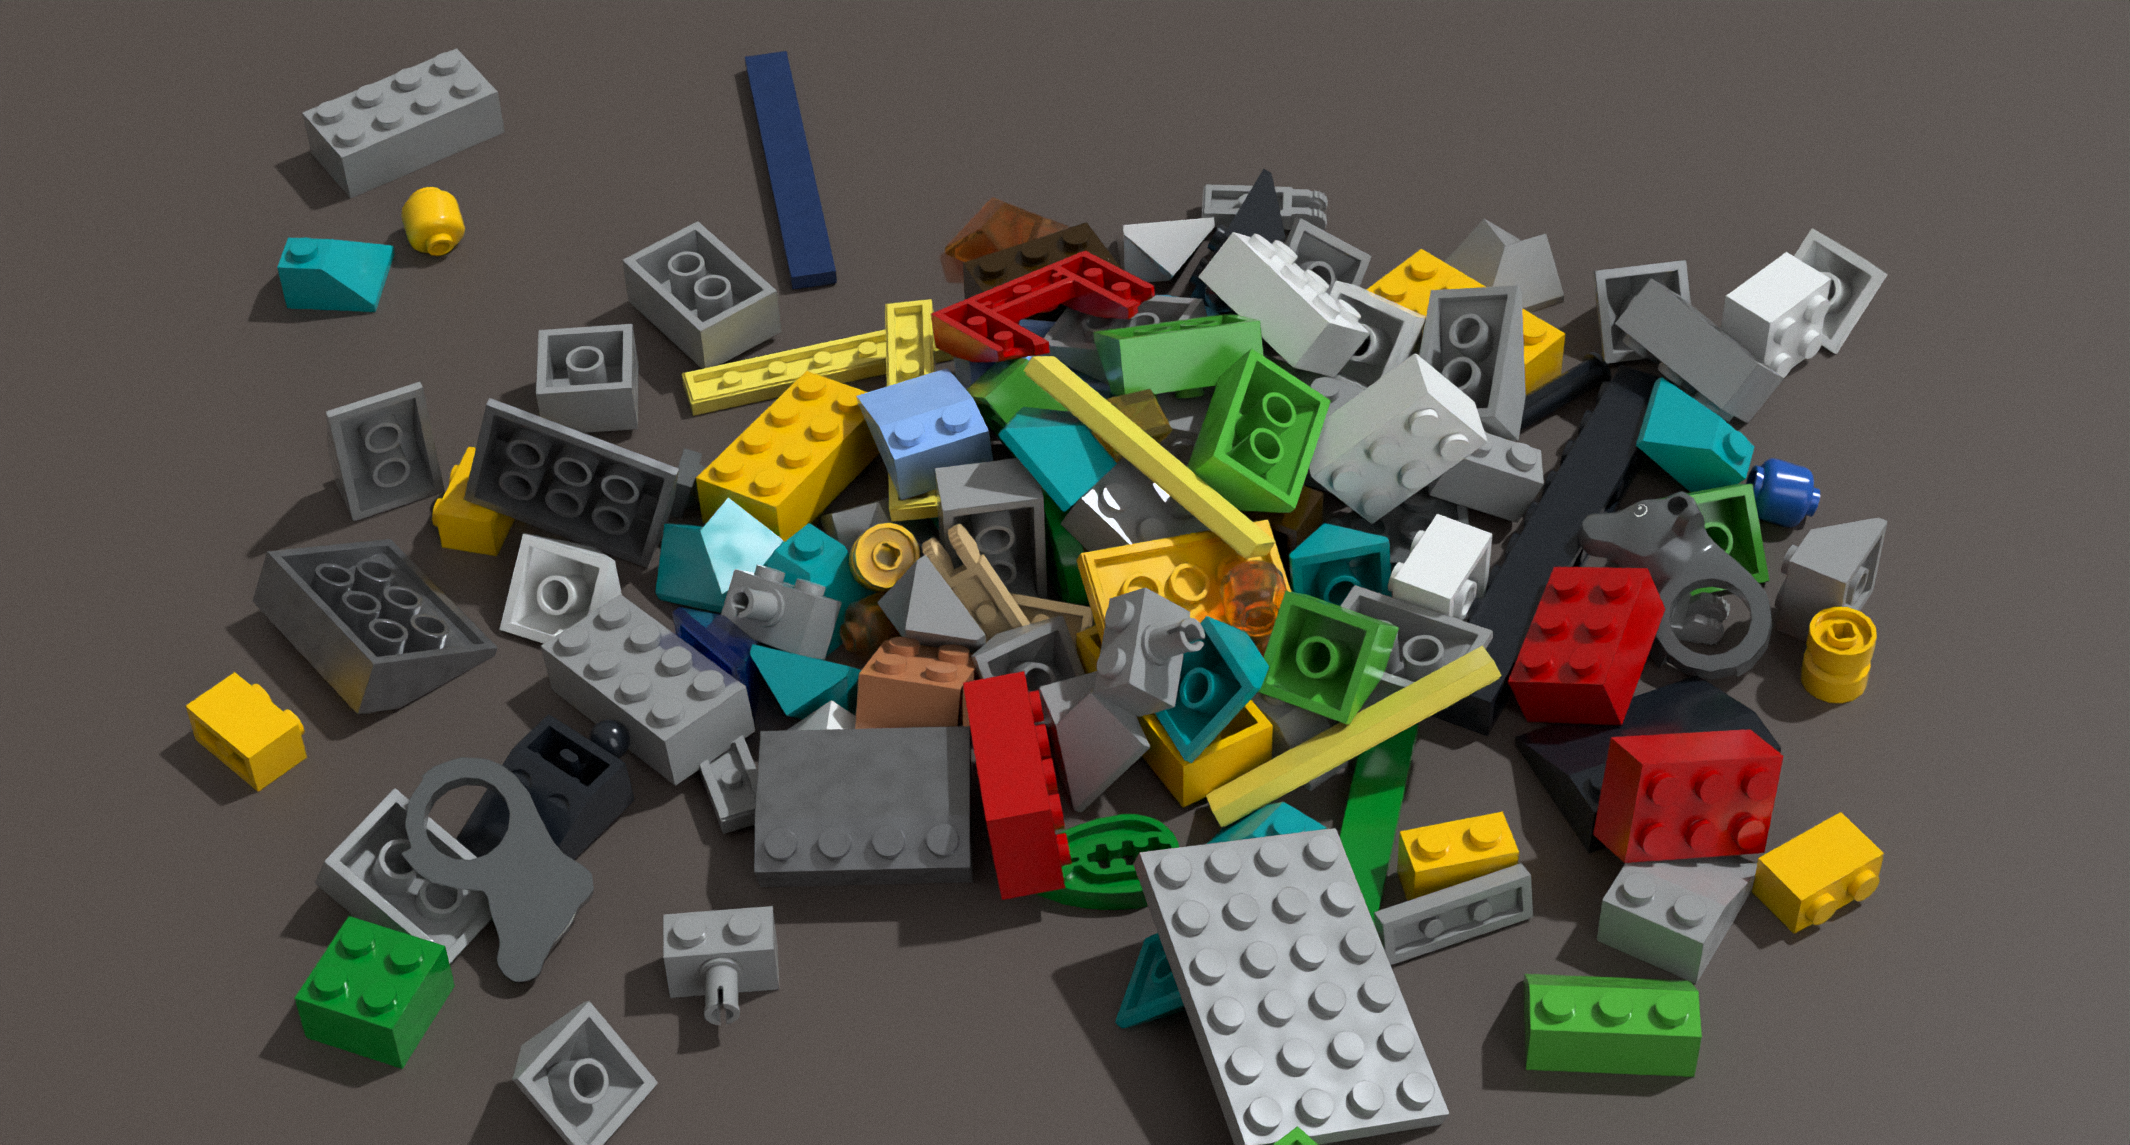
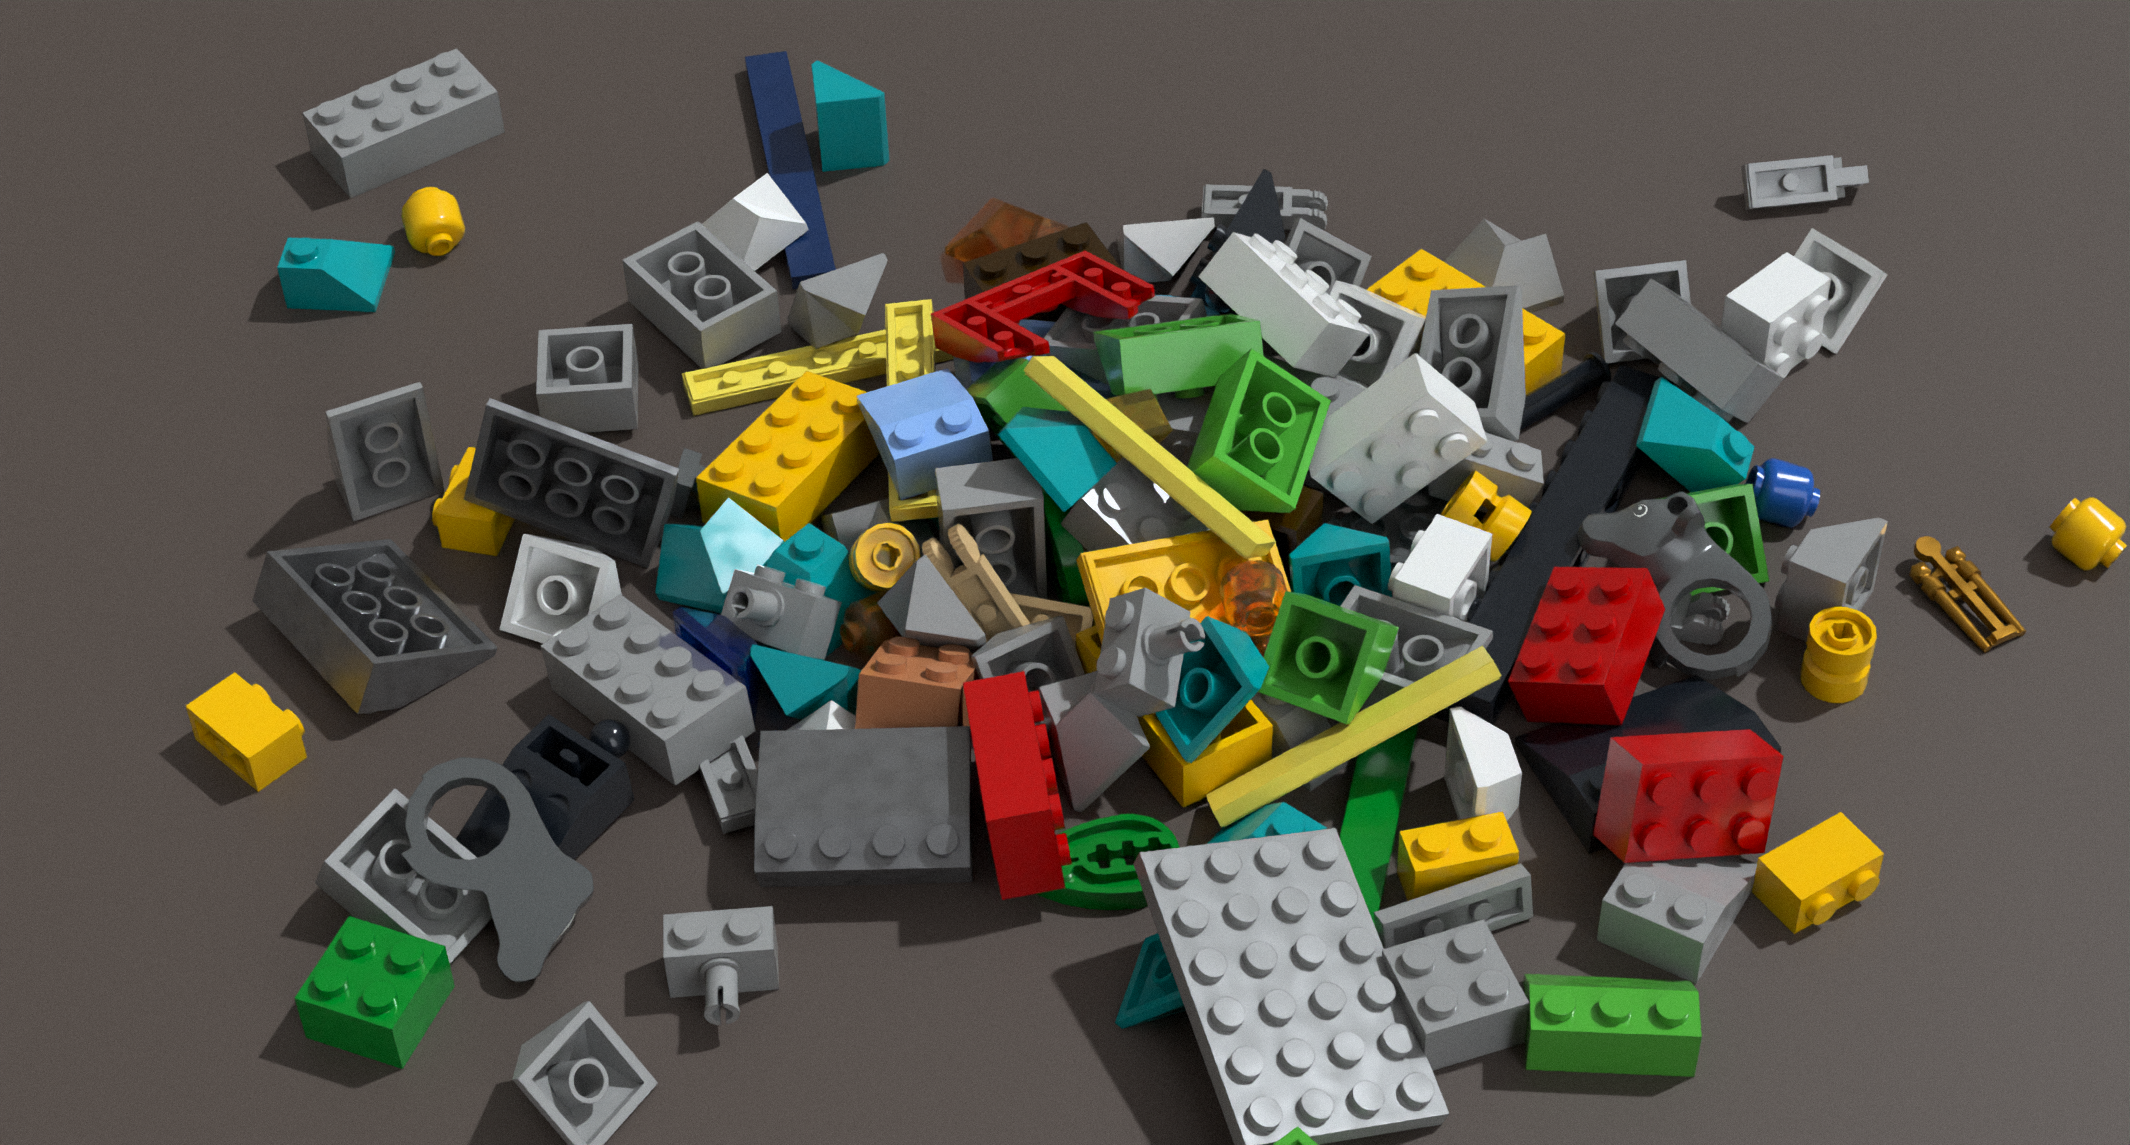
(757, 223): none -> white slope
(836, 301): none -> light grey slope
(849, 120): none -> teal slope
(1458, 994): none -> light grey brick
(1480, 767): none -> white slope
(1504, 515): none -> yellow wheel
(1798, 181): none -> light grey hinge
(1964, 584): none -> pearl gold piece
(2088, 533): none -> yellow head

